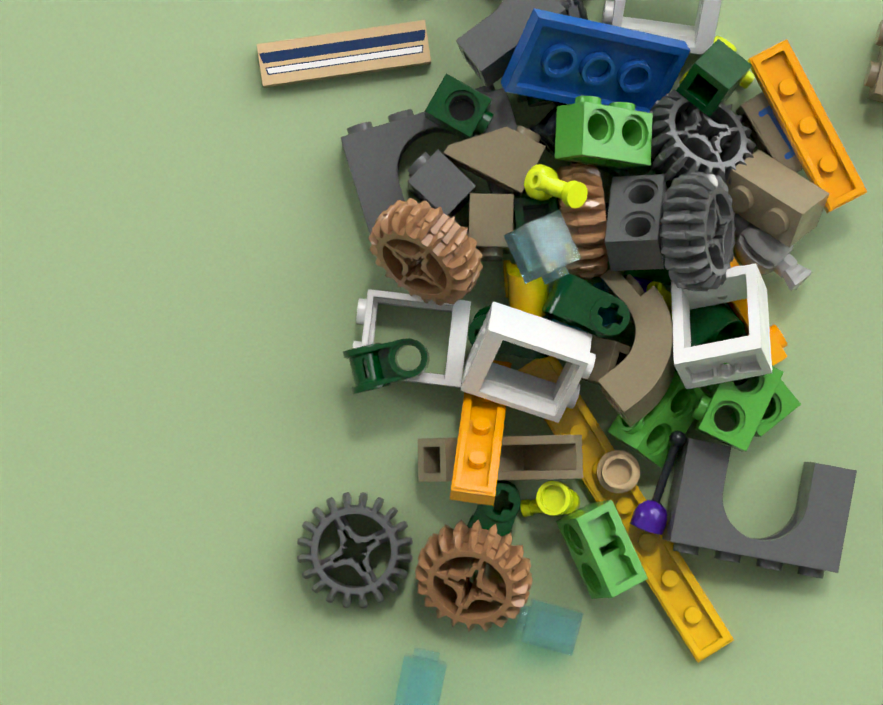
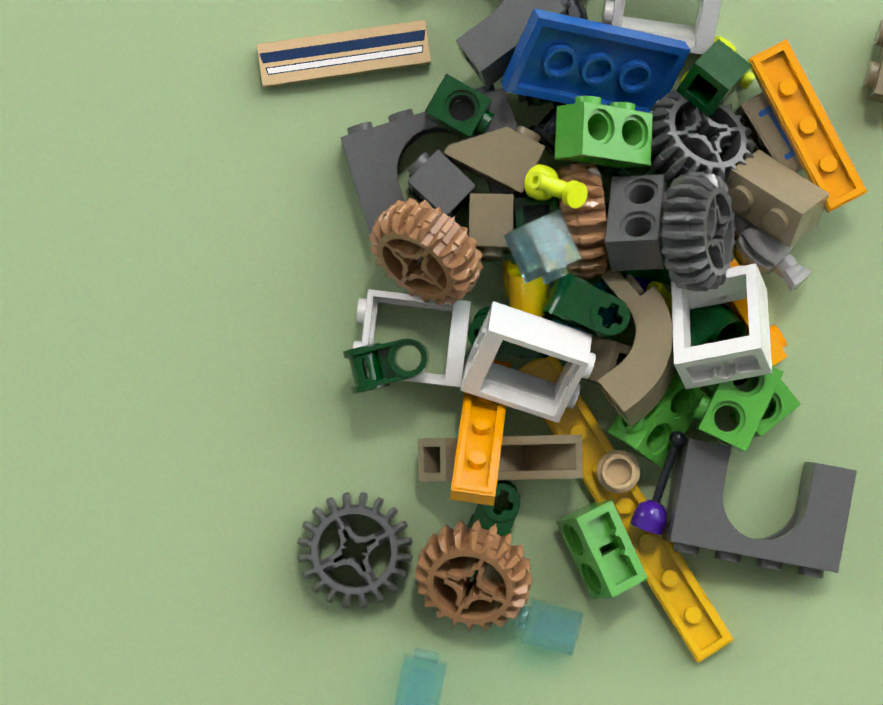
(552, 499): neon yellow piece -> none

